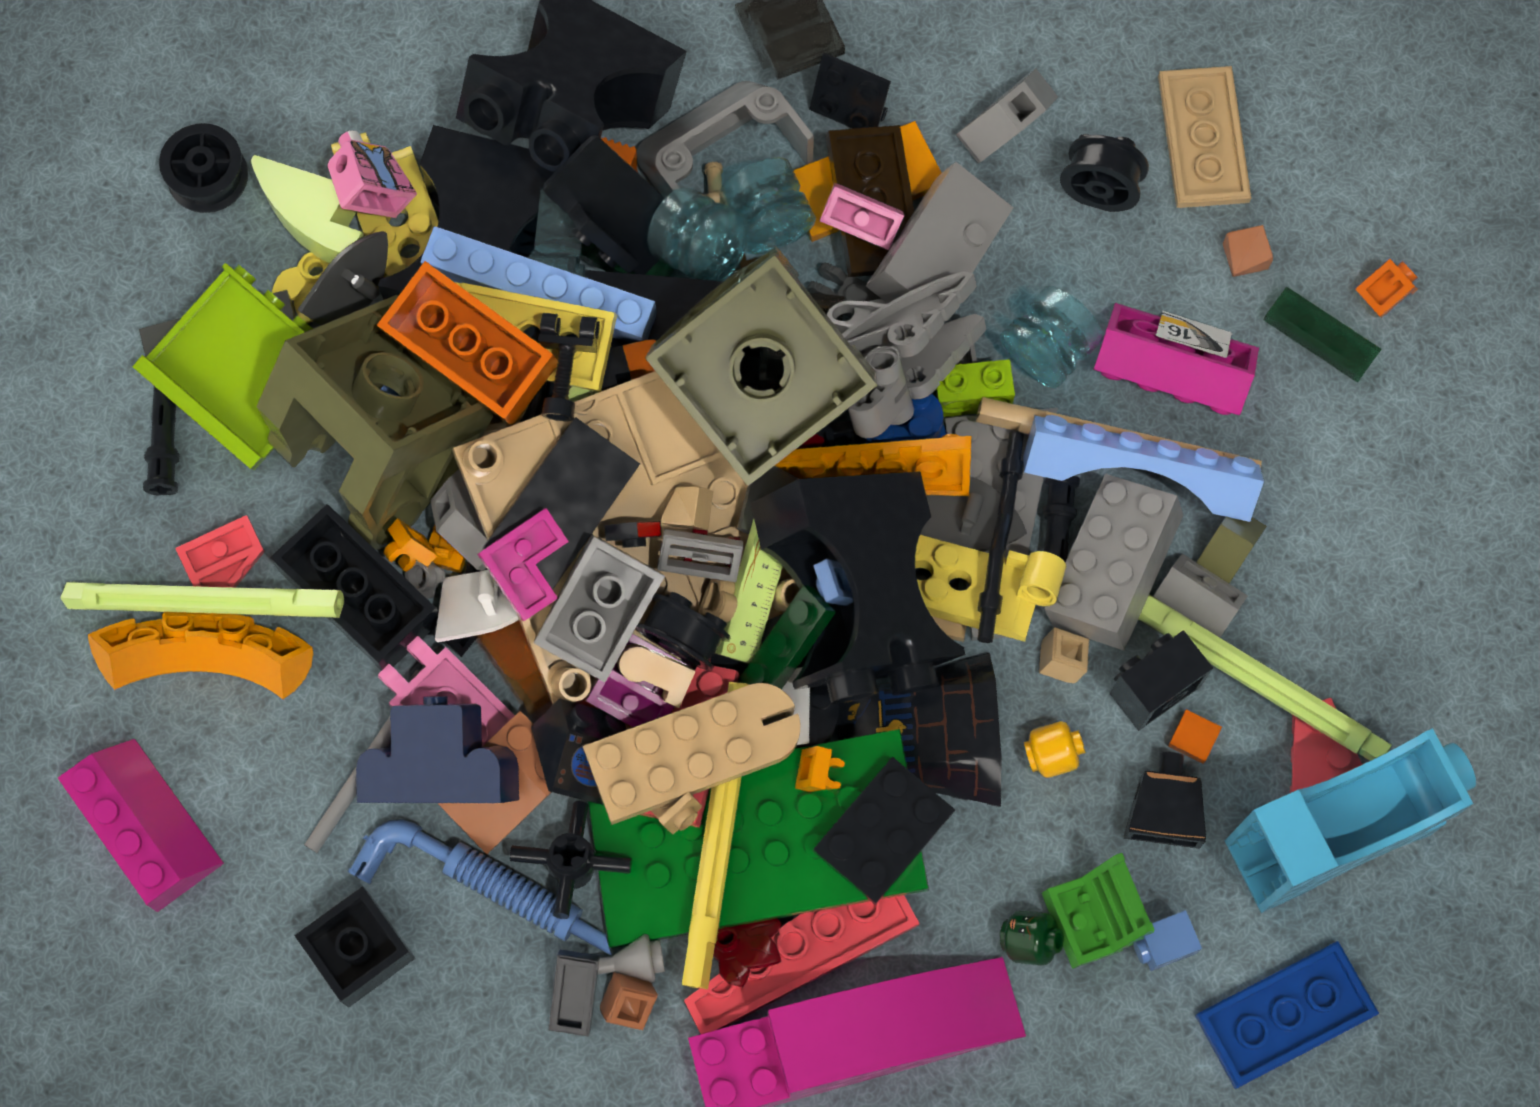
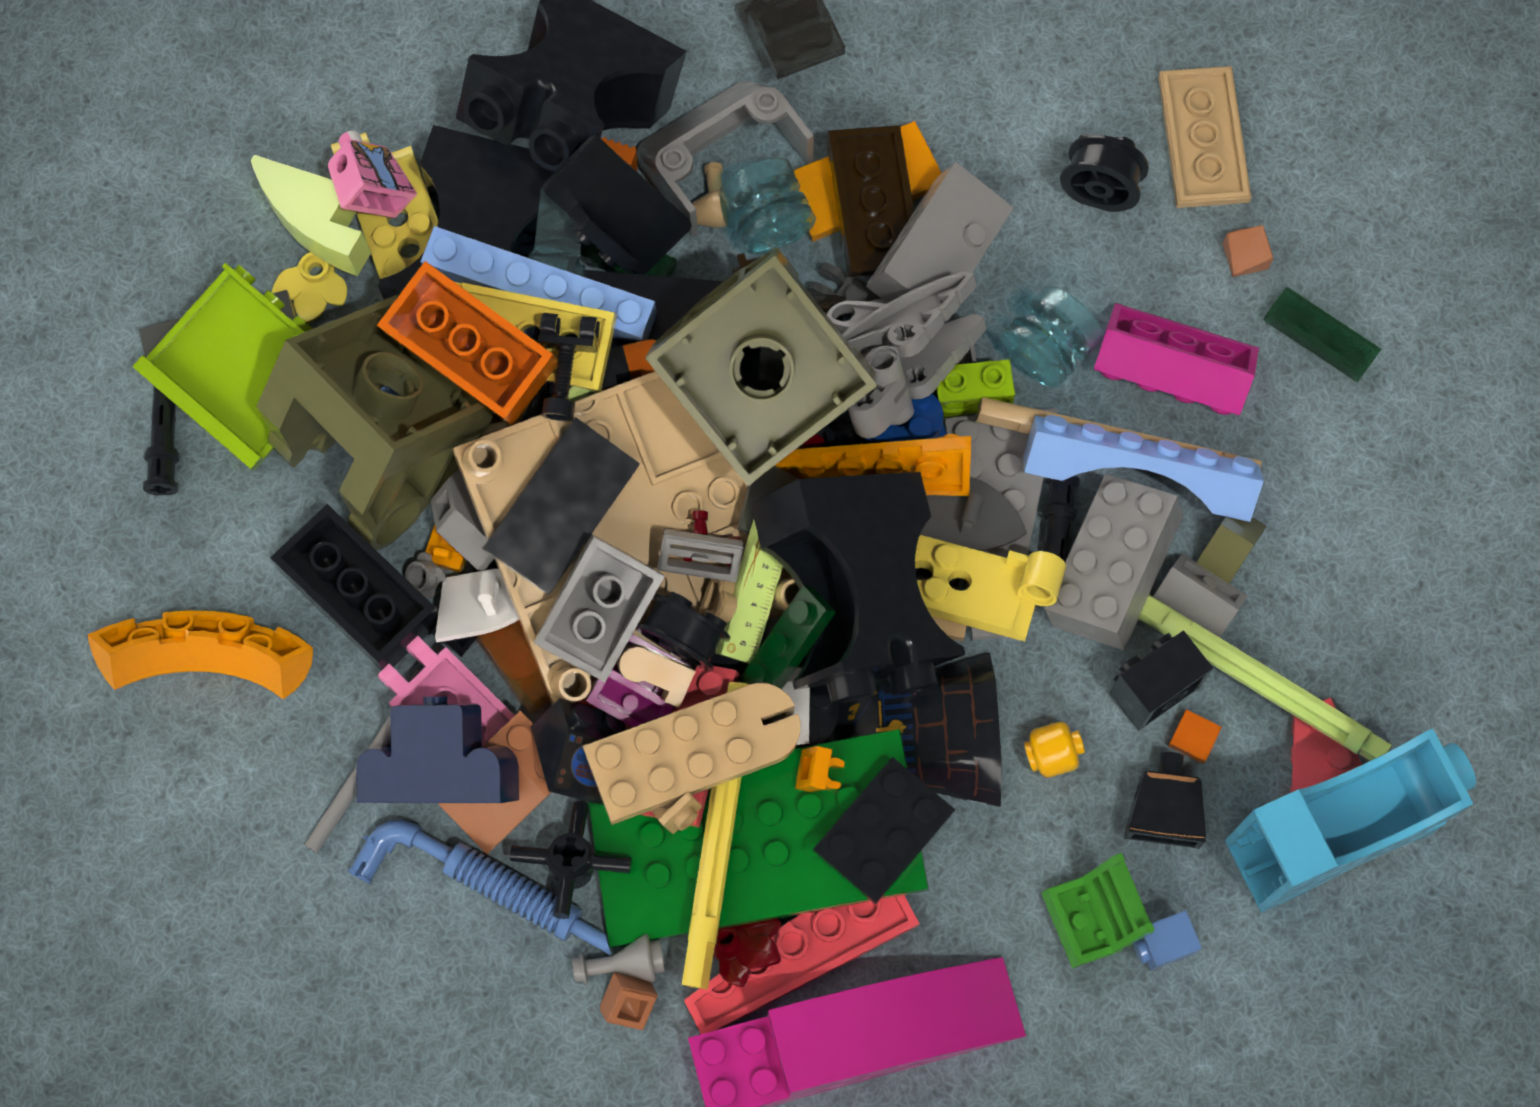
(141, 822): dark pink slope -> none
(203, 168): black wheel -> none
(203, 599): yellowish green piece -> none
(222, 555): coral wing -> none
(348, 280): dark grey shield -> none
(354, 947): black brick -> none
(411, 544): light orange tile -> none
(514, 561): dark pink plate -> none
(574, 992): tile -> none
(633, 533): black plate -> none
(689, 508): tan slope -> none
(698, 235): clear light blue wheel -> none
(833, 583): medium blue plate -> none
(849, 94): black hinge -> none
(862, 216): bright pink slope -> none
(990, 600): black bar -> none
(1007, 116): light grey slope -> none
(1031, 937): dark green head -> none
(1064, 655): tan slope -> none
(1194, 334): sticker -> none
(1286, 1014): blue tile -> none
(1387, 286): orange bracket -> none

